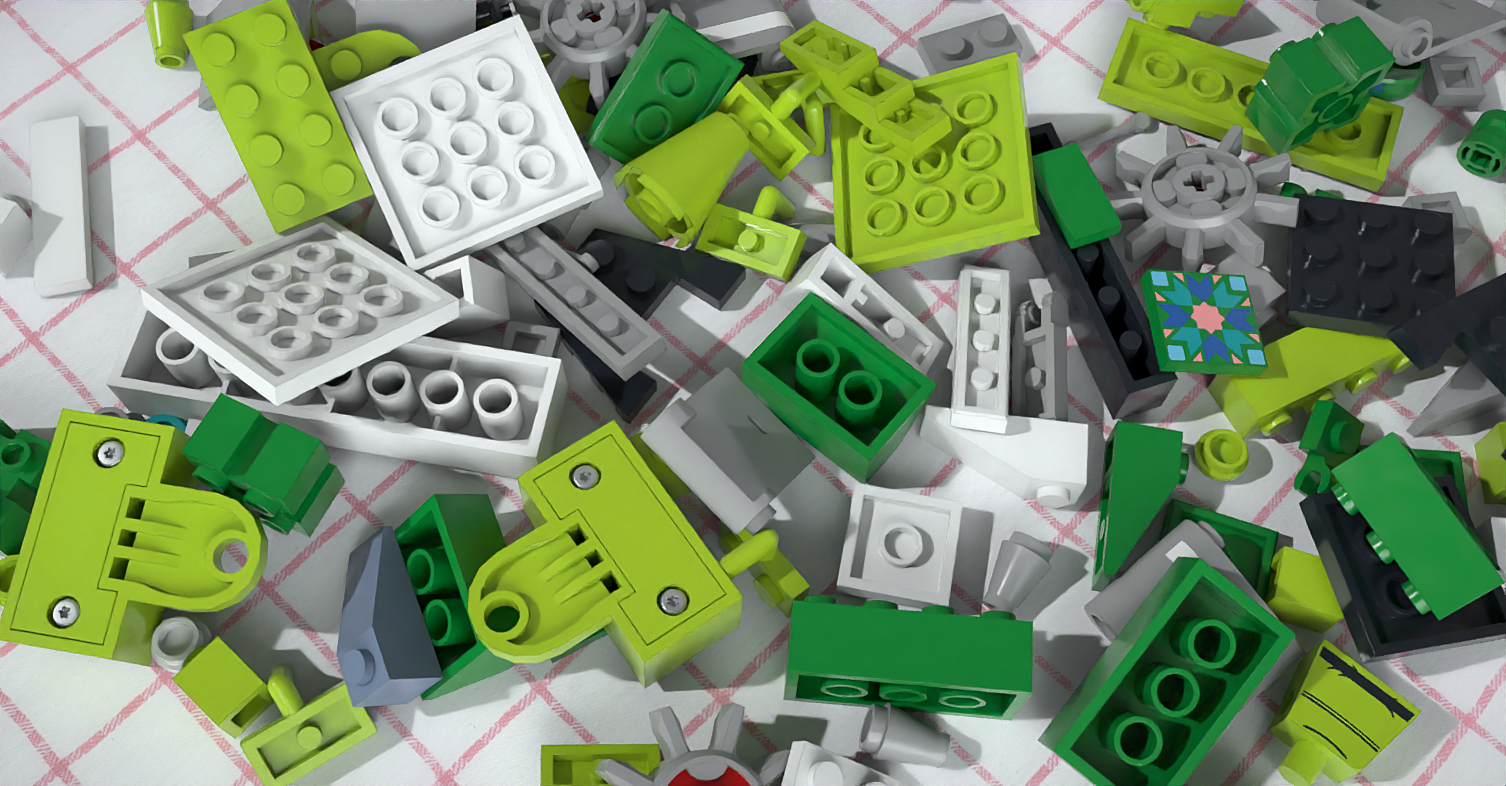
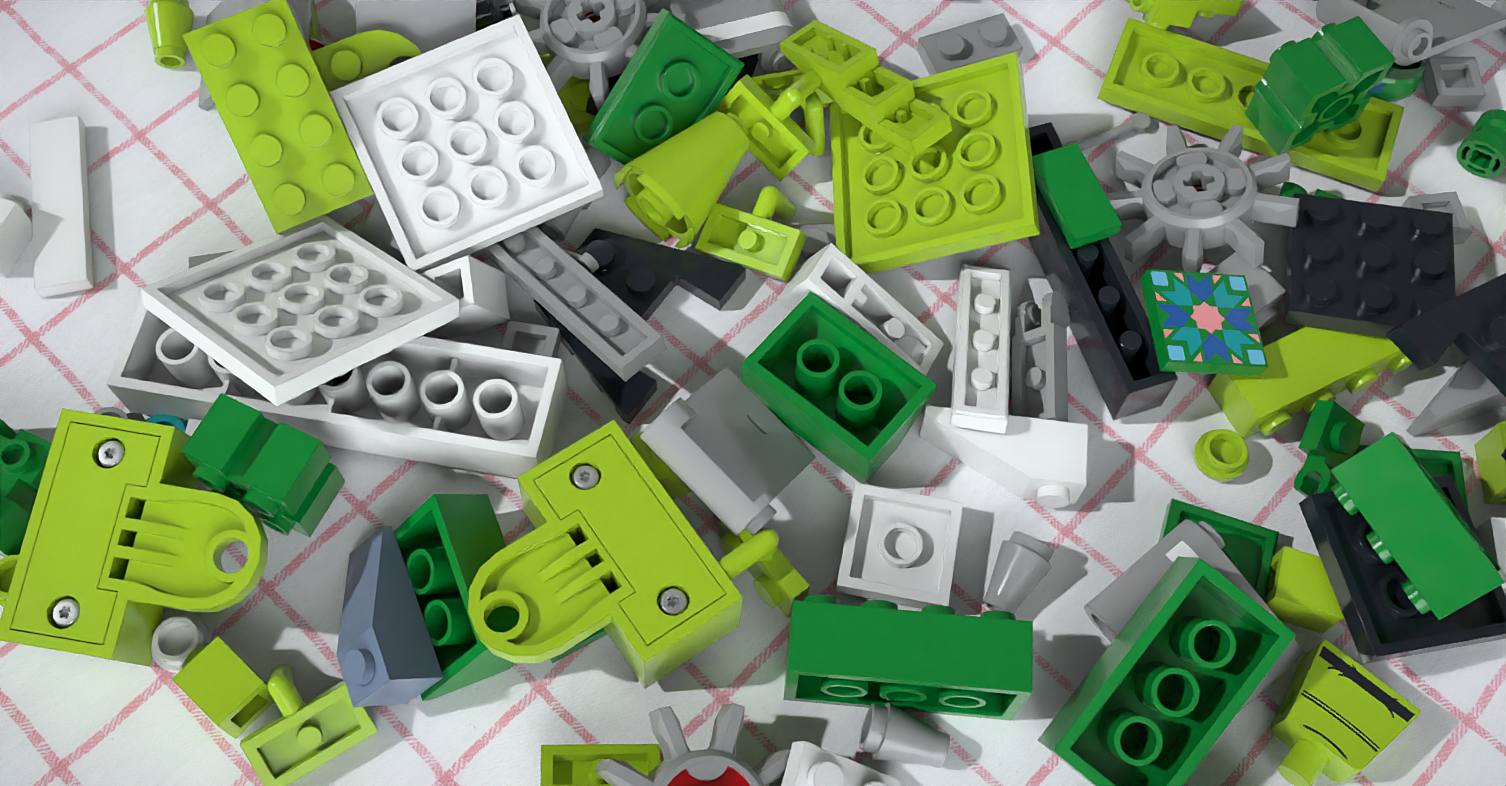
(1137, 479): green slope -> none

